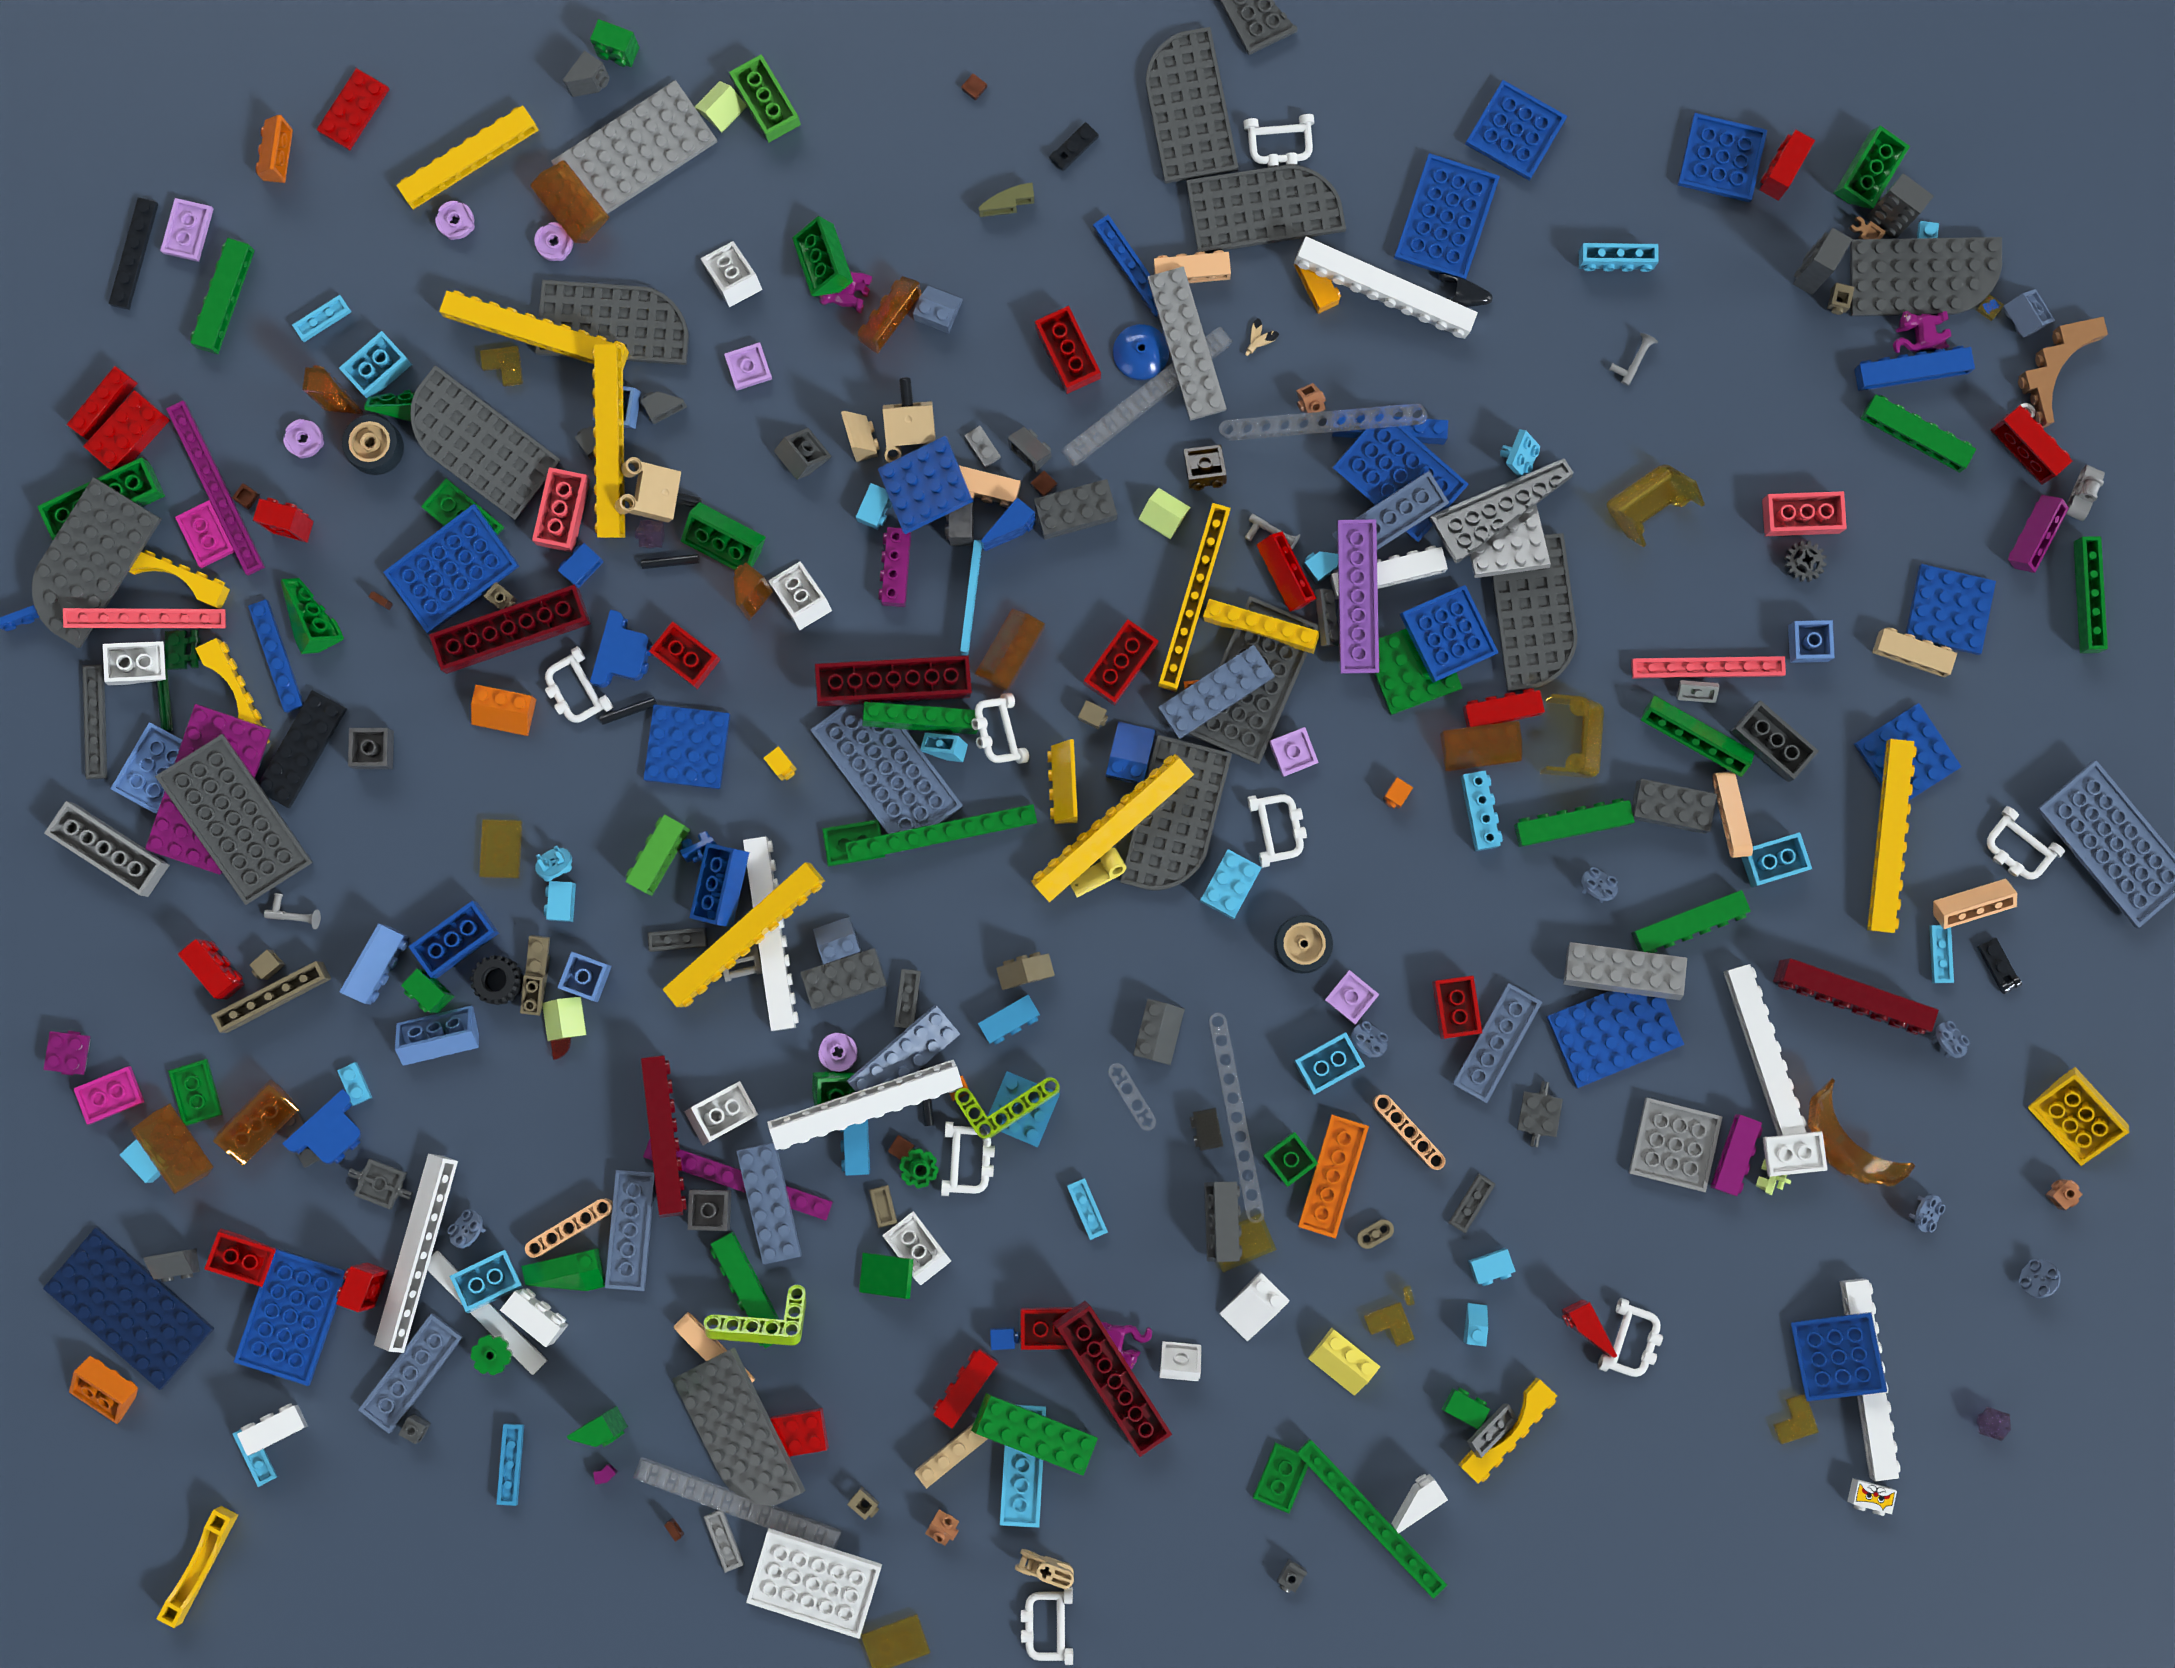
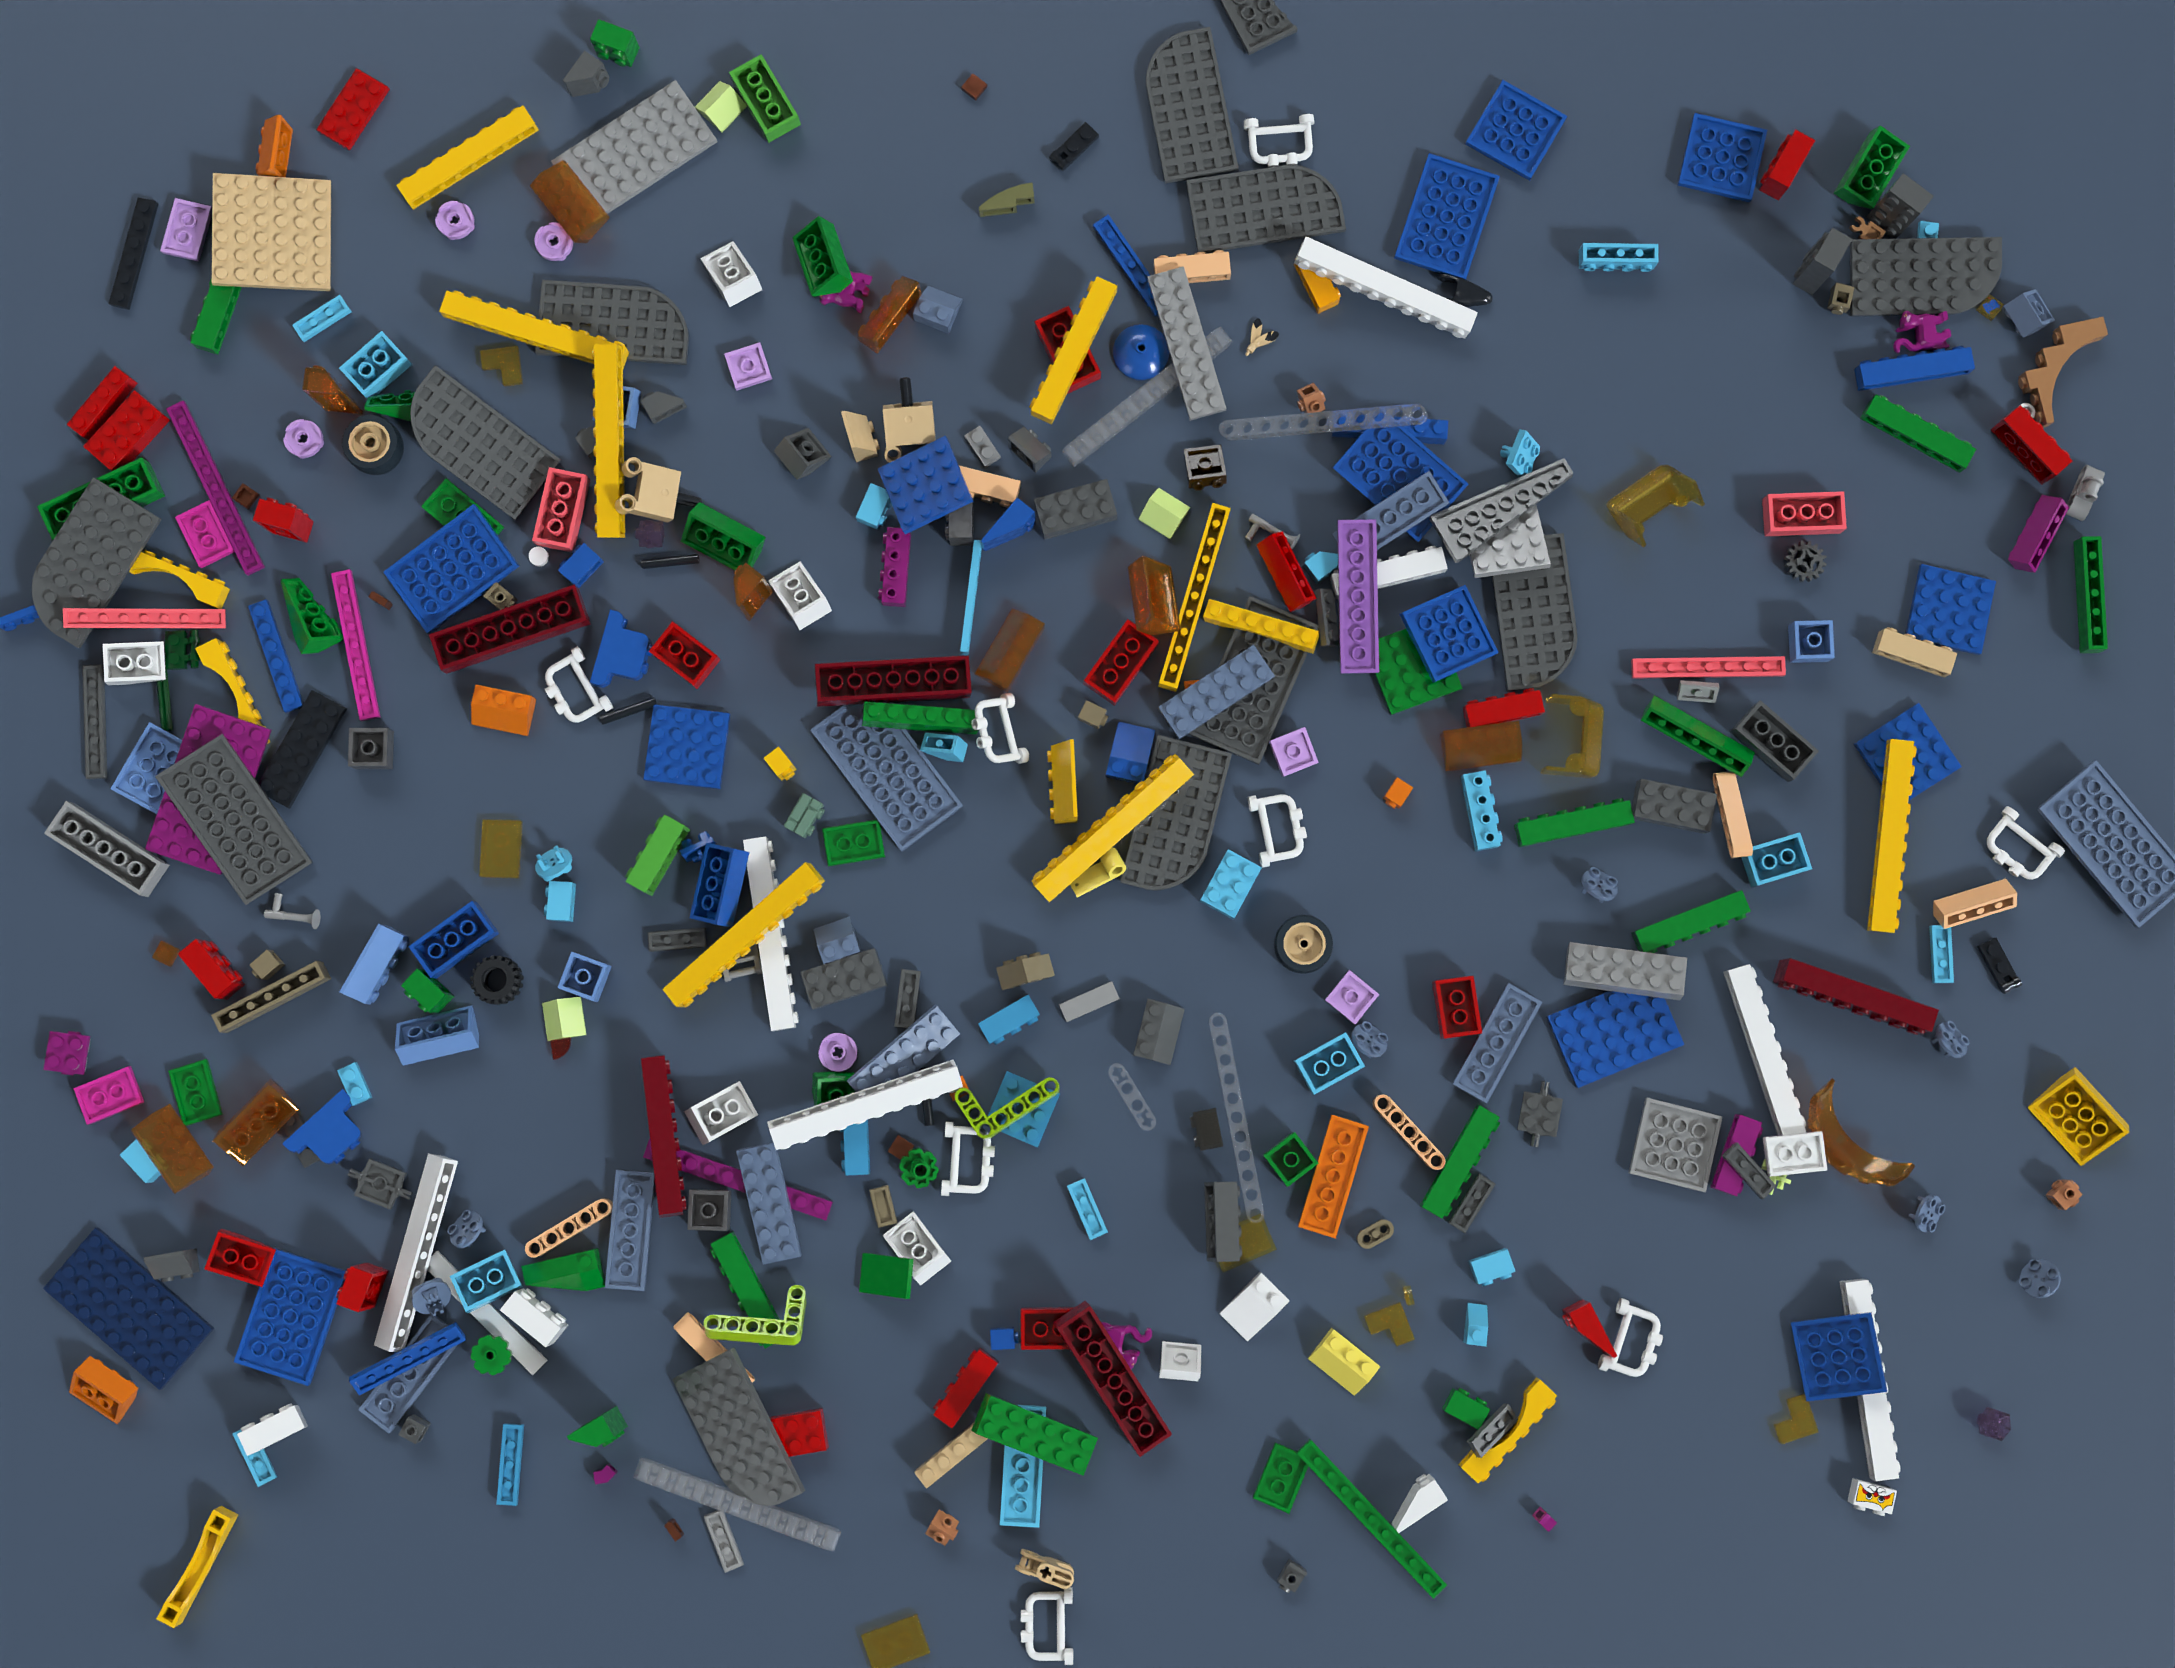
(166, 953): none -> clear orange plate
(271, 232): none -> tan plate
(355, 645): none -> dark pink plate
(407, 1358): none -> blue plate
(431, 1296): none -> sand blue plate
(536, 975): dark tan slope -> none
(538, 556): none -> white tile
(804, 816): none -> sand green brick
(814, 1583): white plate -> none
(856, 1504): dark tan brick -> none
(940, 832): green plate -> none
(1044, 483): copper tile -> none
(1074, 350): none -> yellow brick
(1089, 1001): none -> light grey tile
(1153, 597): none -> clear orange slope
(1459, 1162): none -> green brick
(1544, 1519): none -> magenta piece
(1628, 375): light grey piece -> none
(1749, 1170): none -> dark grey tile

